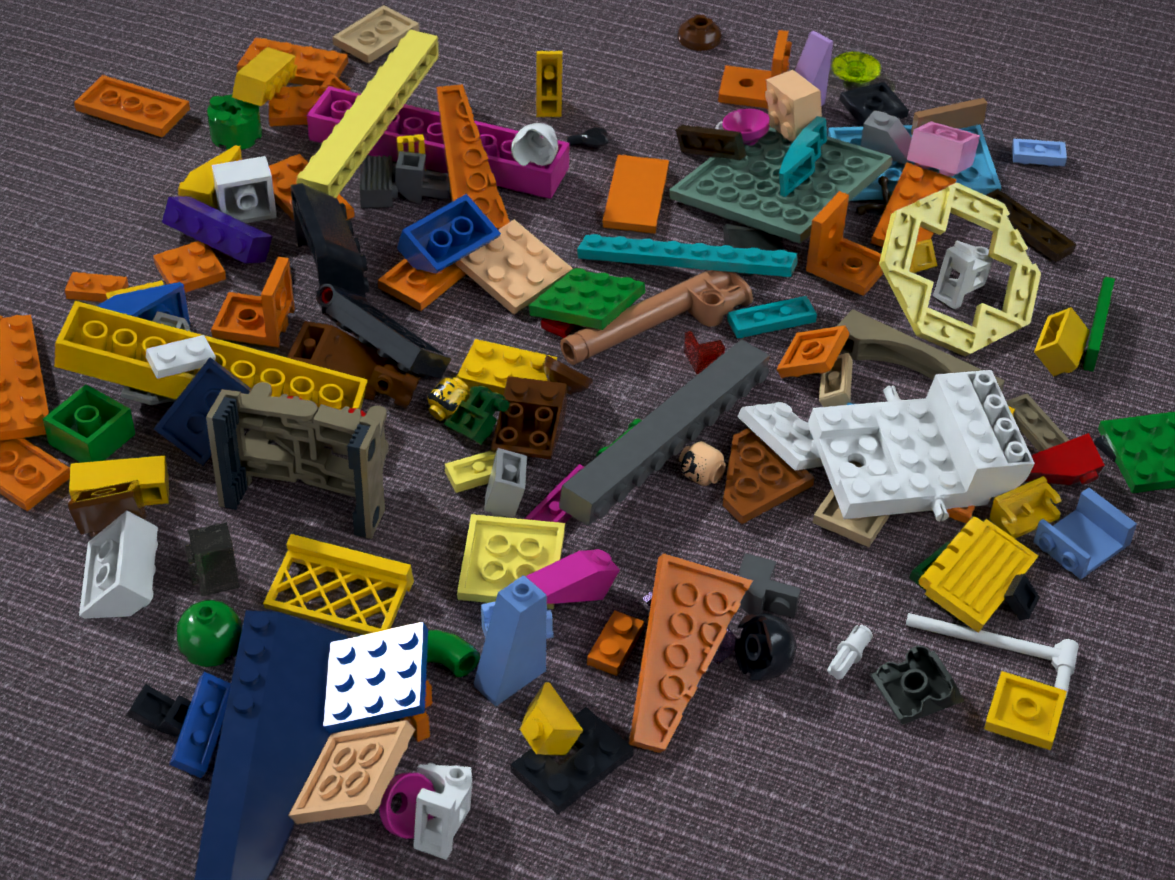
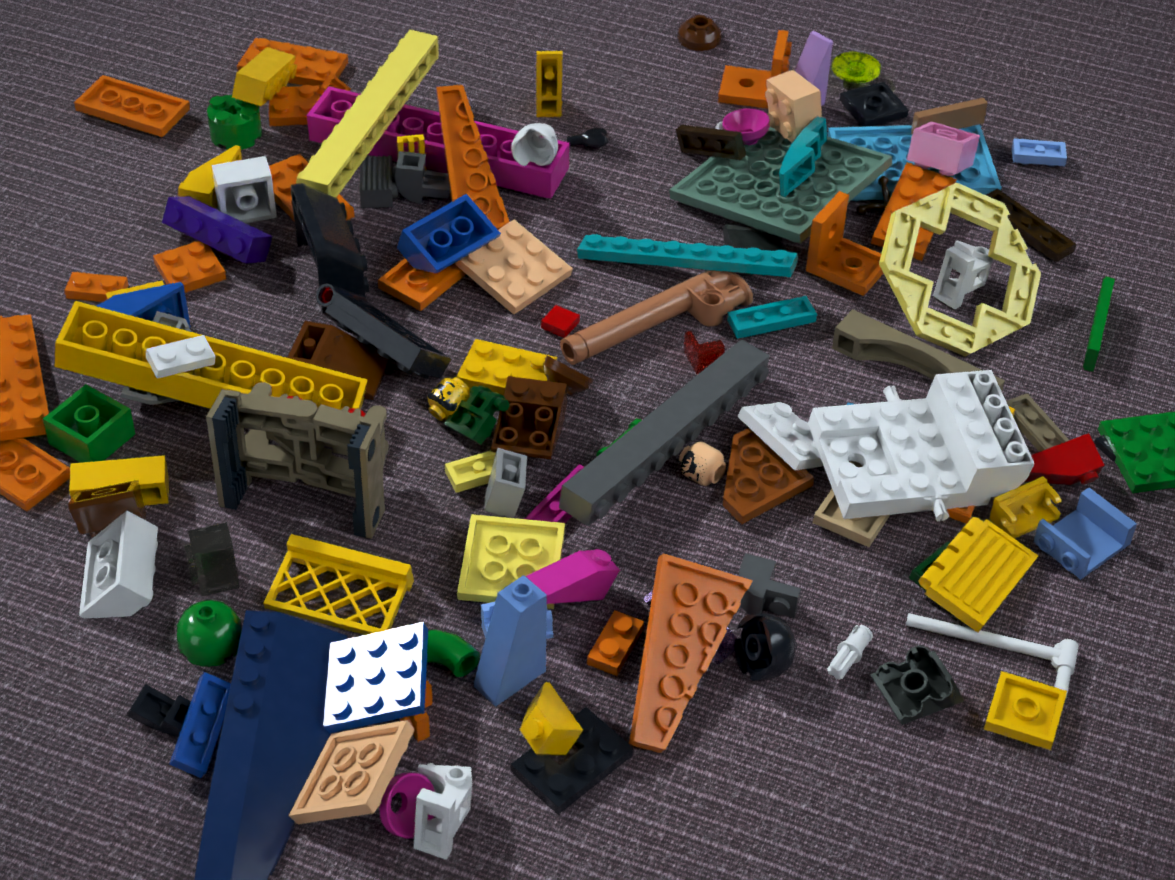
(186, 419): dark blue tile -> none
(268, 310): orange bracket -> none
(374, 34): tan plate -> none
(393, 383): reddish brown plate -> none
(587, 298): green plate -> none
(636, 194): orange tile -> none
(813, 352): orange plate -> none
(836, 384): tan brick -> none
(887, 136): light grey slope -> none
(923, 256): yellow tile -> none
(1021, 597): black tile -> none
(1062, 342): yellow brick -> none

